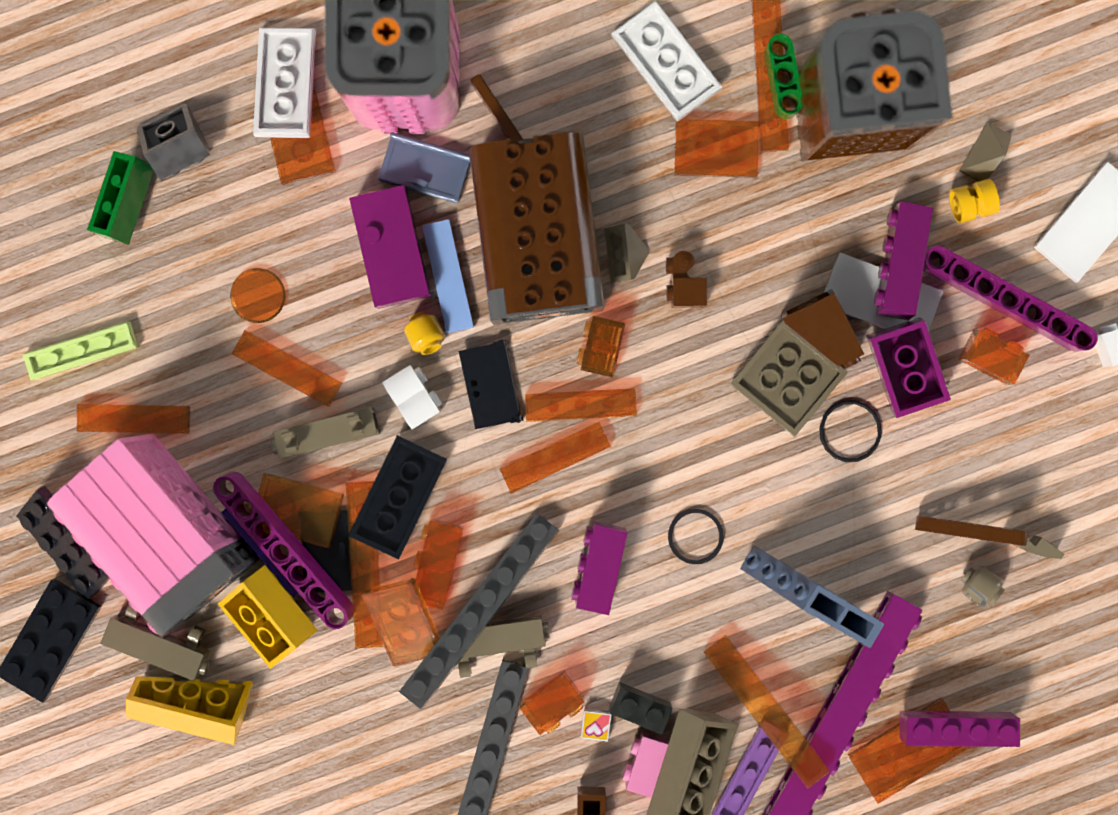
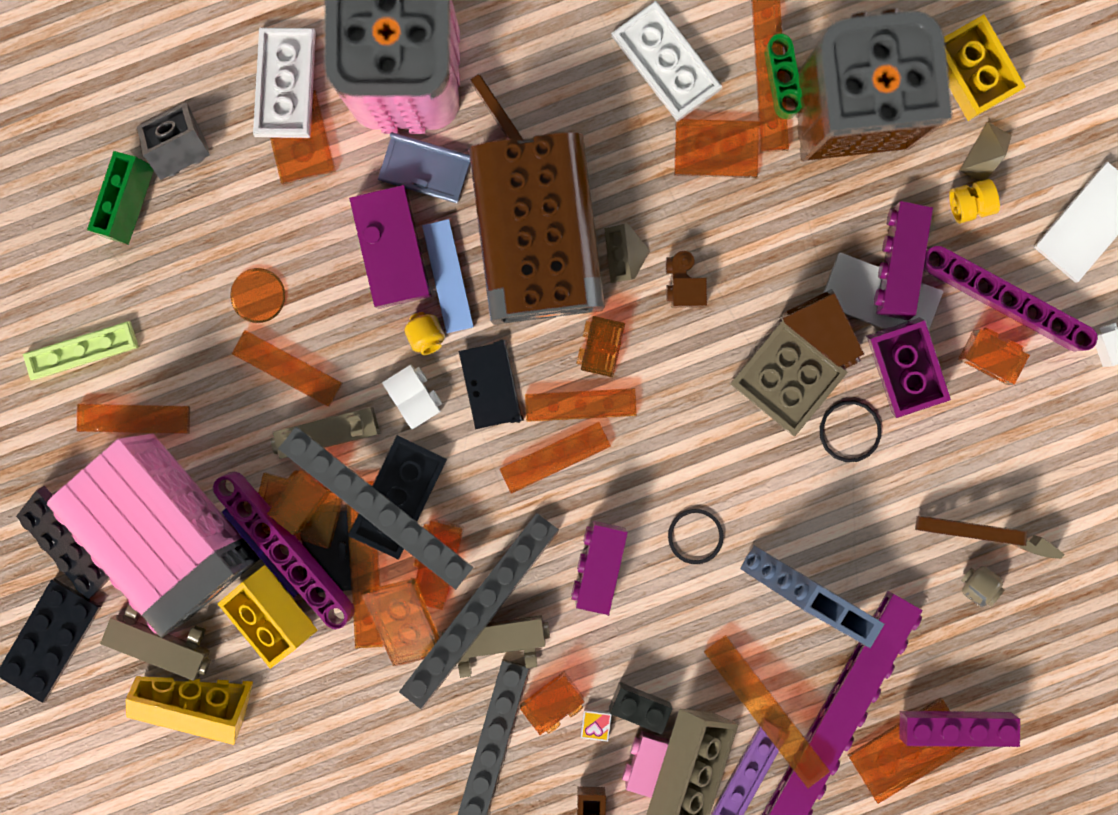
(298, 501): none -> clear orange brick
(375, 507): none -> dark grey plate
(979, 68): none -> yellow brick

